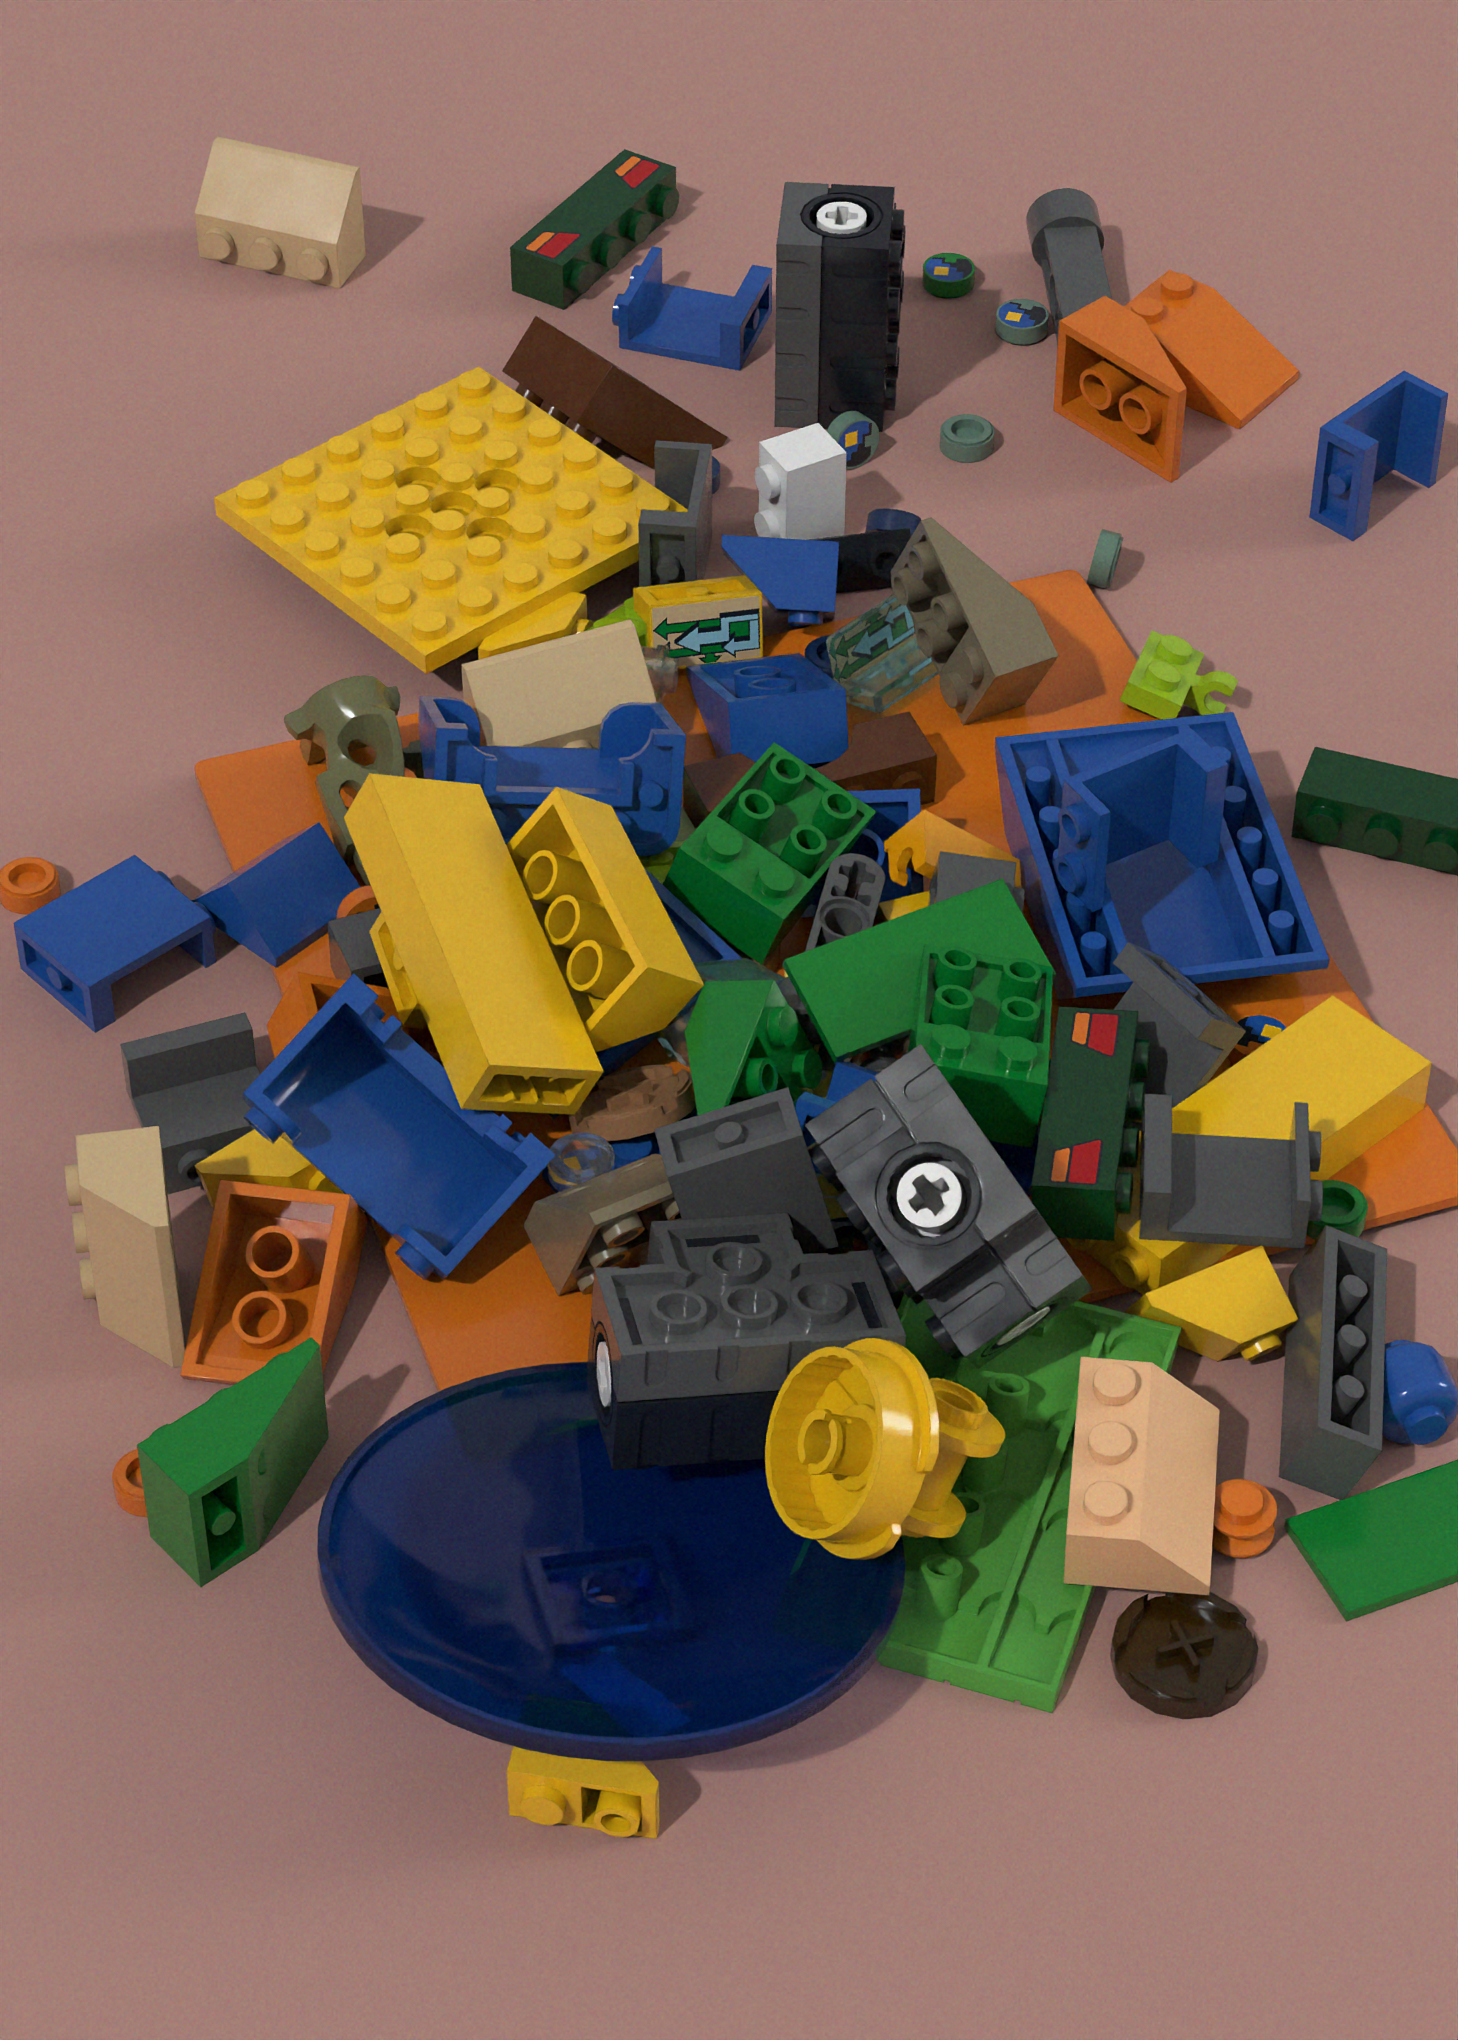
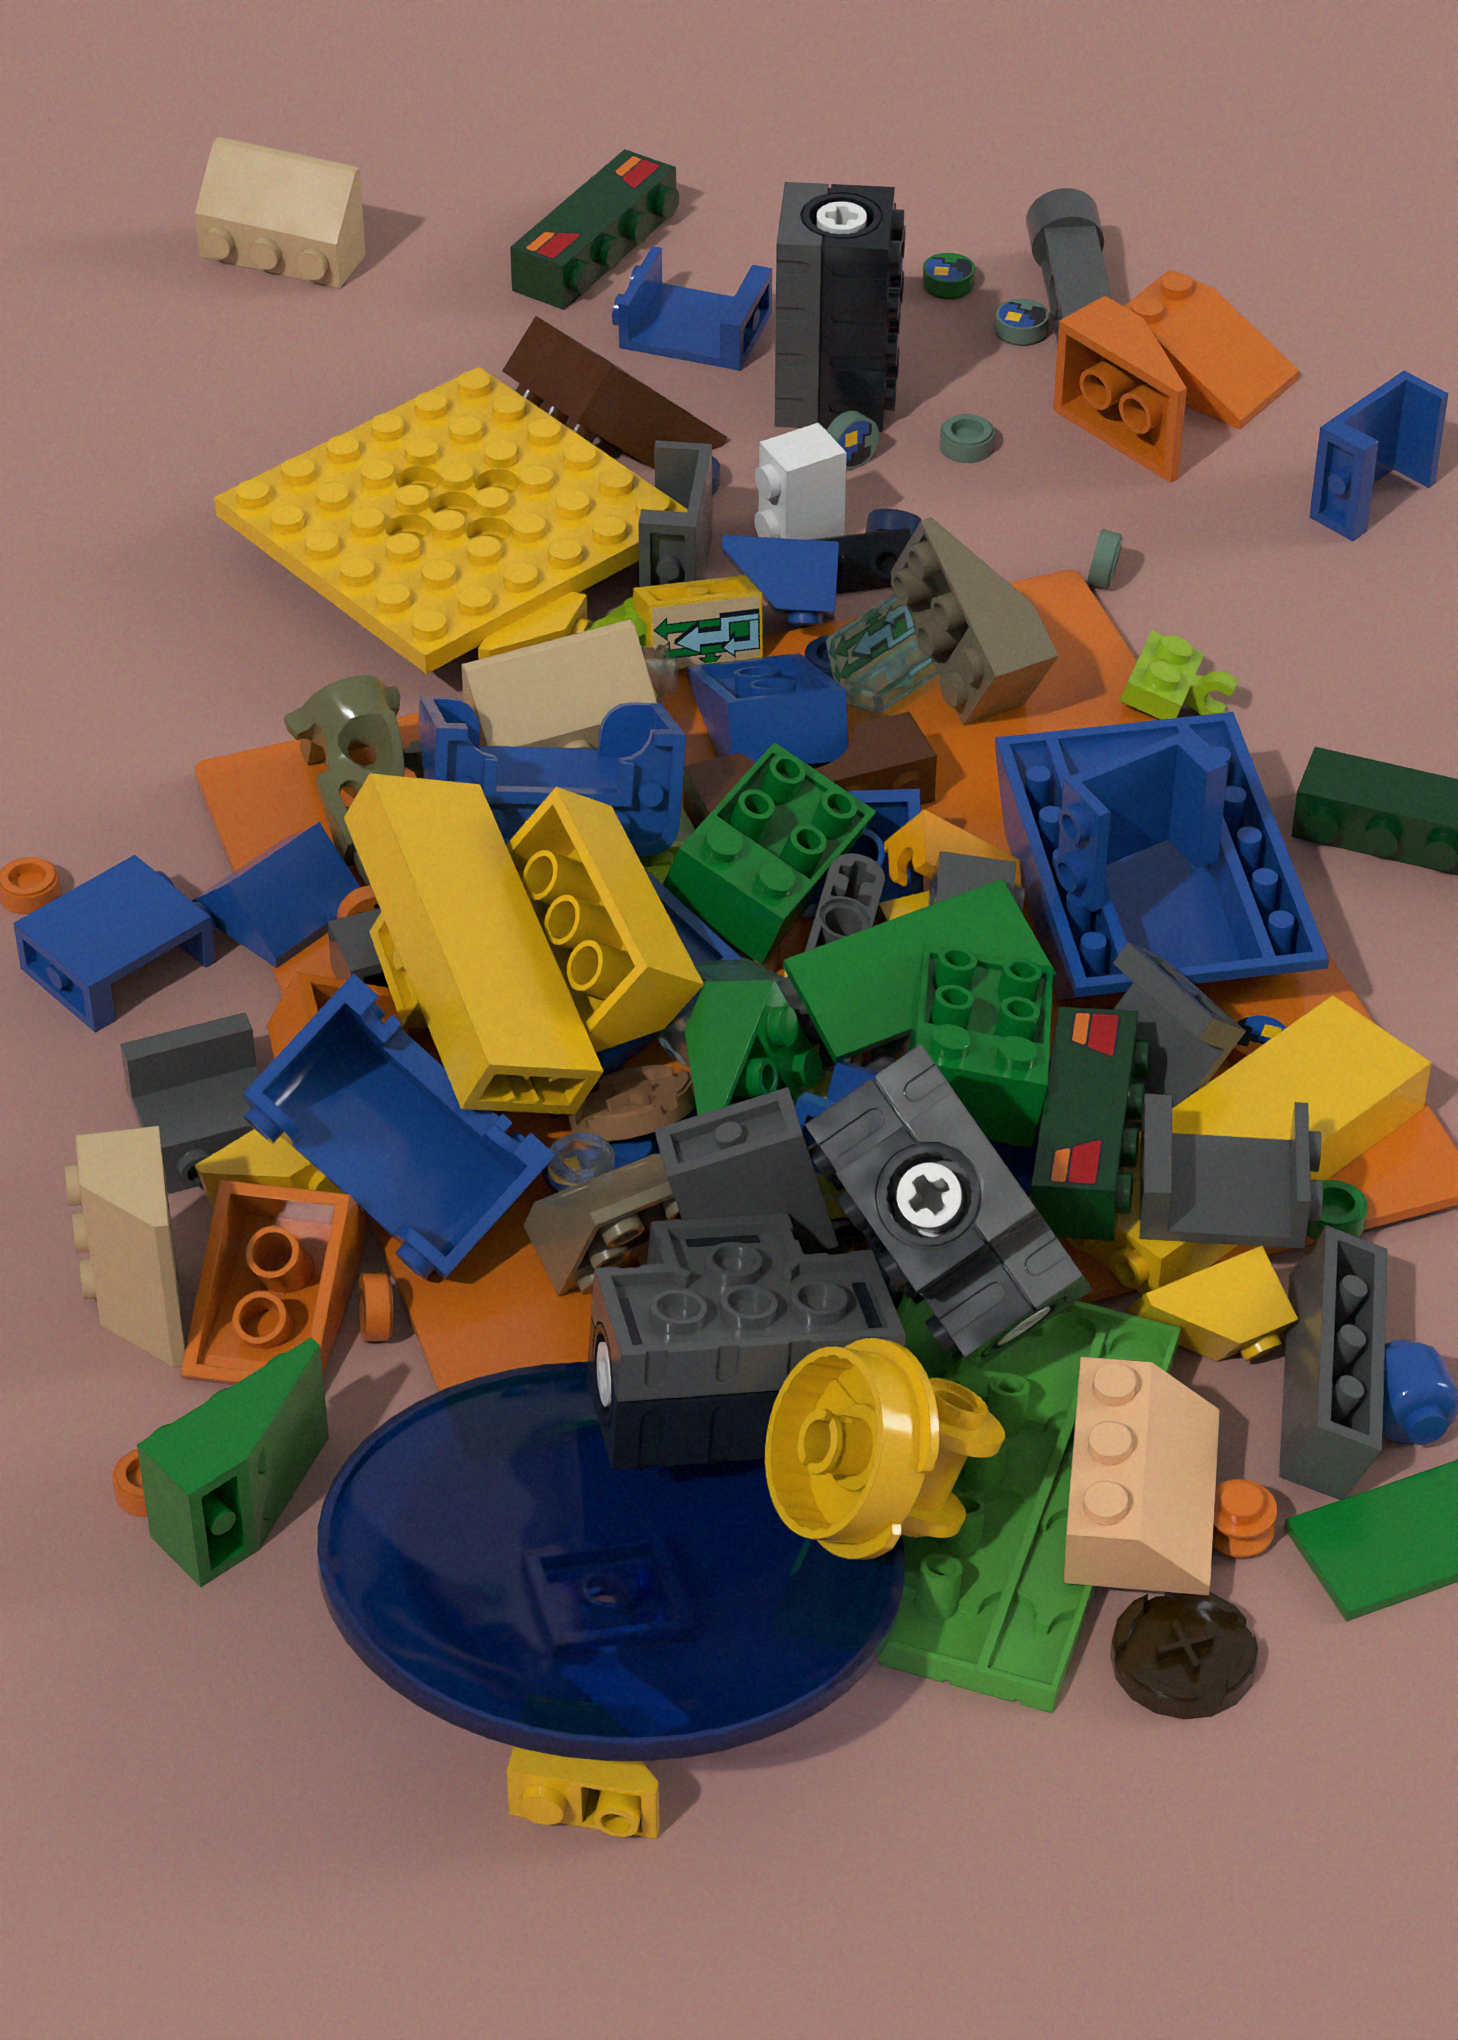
(375, 1307): none -> orange tile

